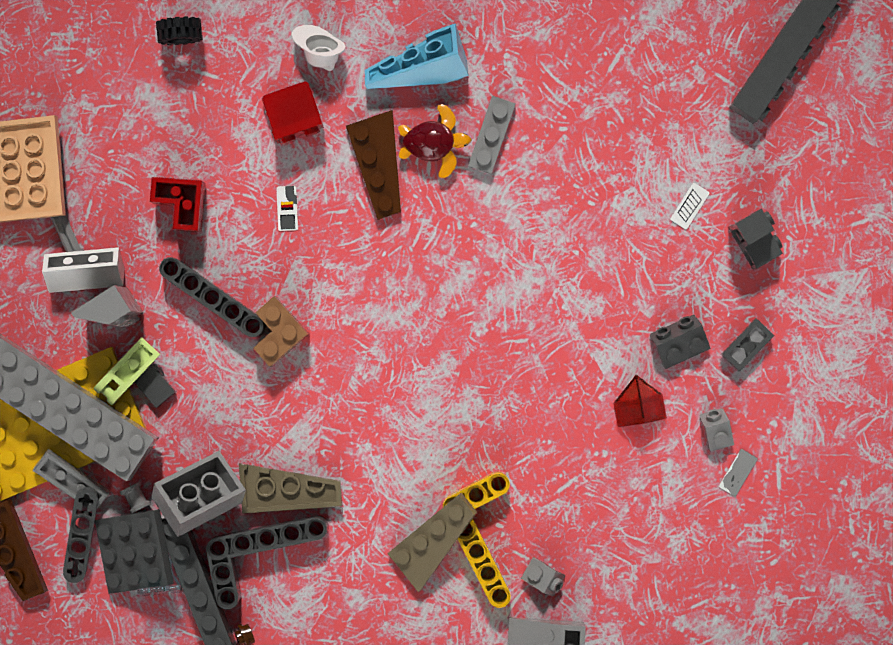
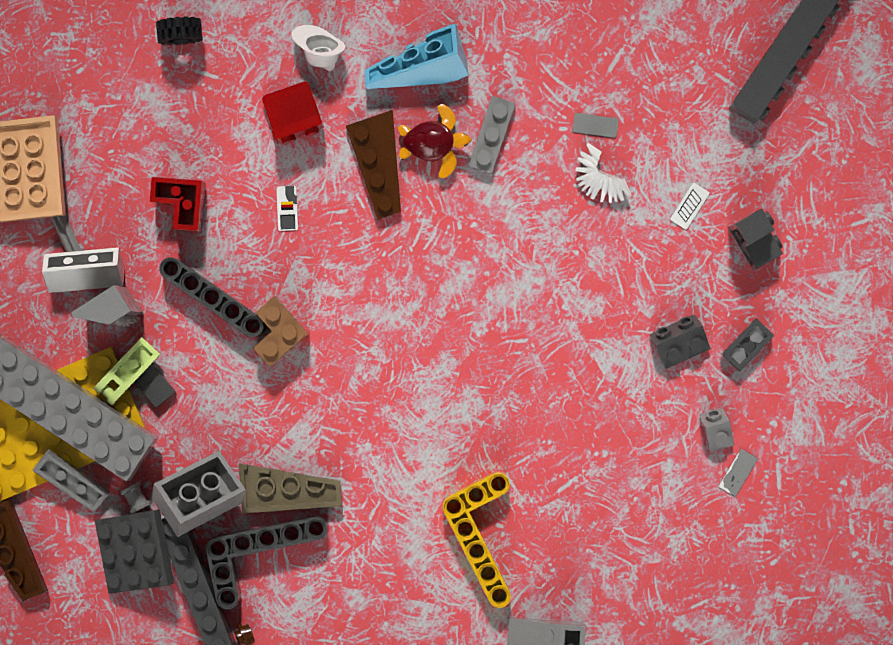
(82, 535): dark grey beam -> none
(160, 590): clear light blue piece -> none
(428, 545): dark tan wing -> none
(543, 577): light grey bracket -> none
(595, 125): none -> light grey sticker
(598, 179): none -> white hair
(639, 404): clear red slope -> none

